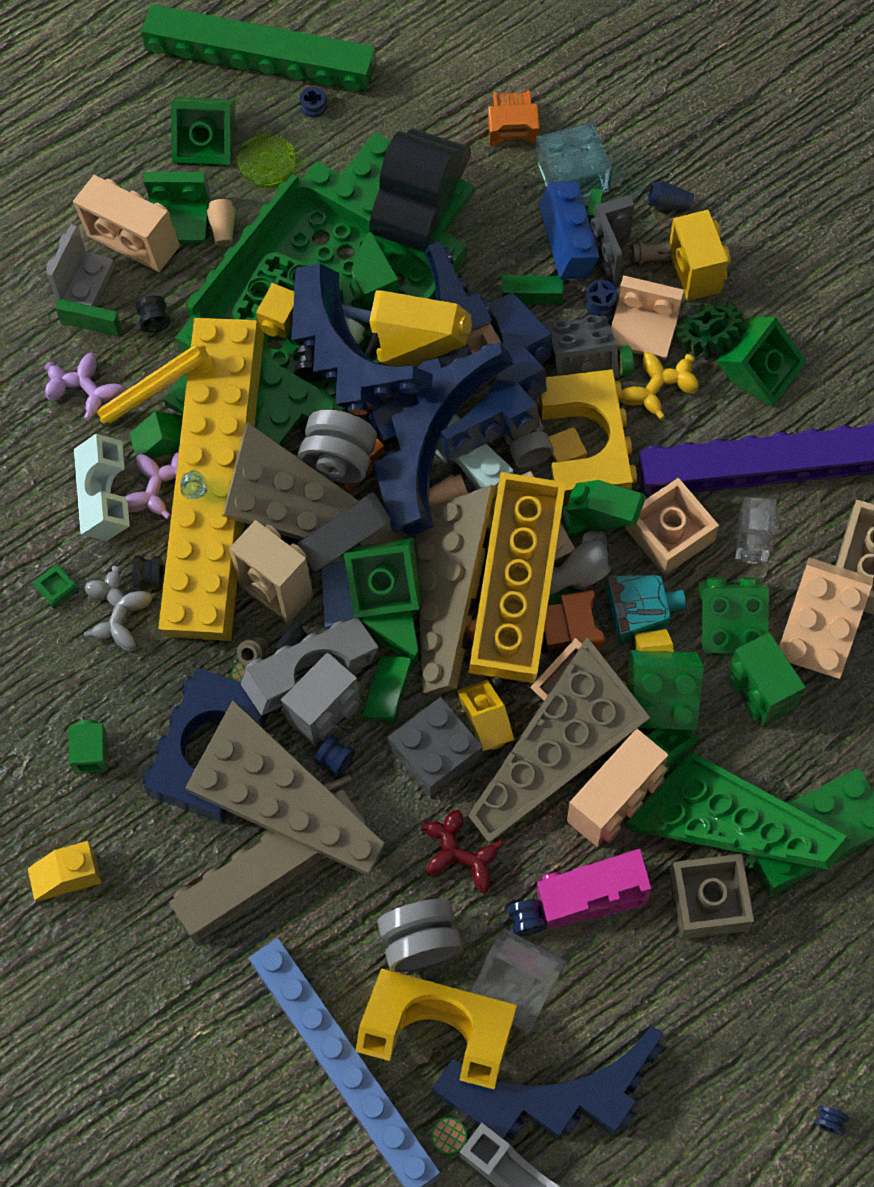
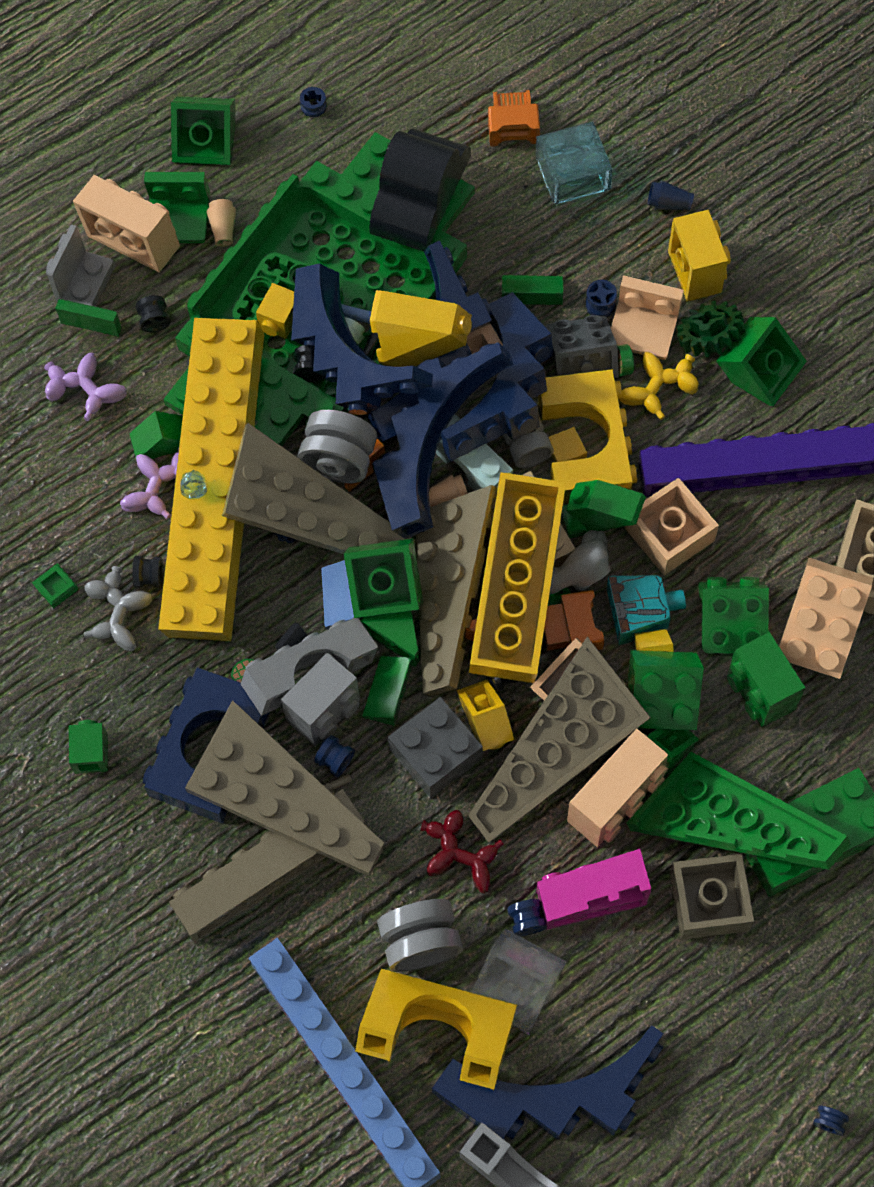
(64, 871): yellow slope -> none
(96, 465): light aqua arch -> none
(153, 383): yellow axle -> none
(251, 650): dark tan pin -> none
(259, 48): green brick -> none
(266, 160): clear neon green tile -> none
(272, 570): tan brick -> none
(344, 531): dark grey beam -> none
(371, 273): green slope -> none
(449, 1136): tile -> none
(568, 230): blue brick -> none
(594, 199): green tile -> none
(610, 227): dark grey bracket -> none
(649, 252): dark tan pin -> none
(755, 529): clear brick -> none

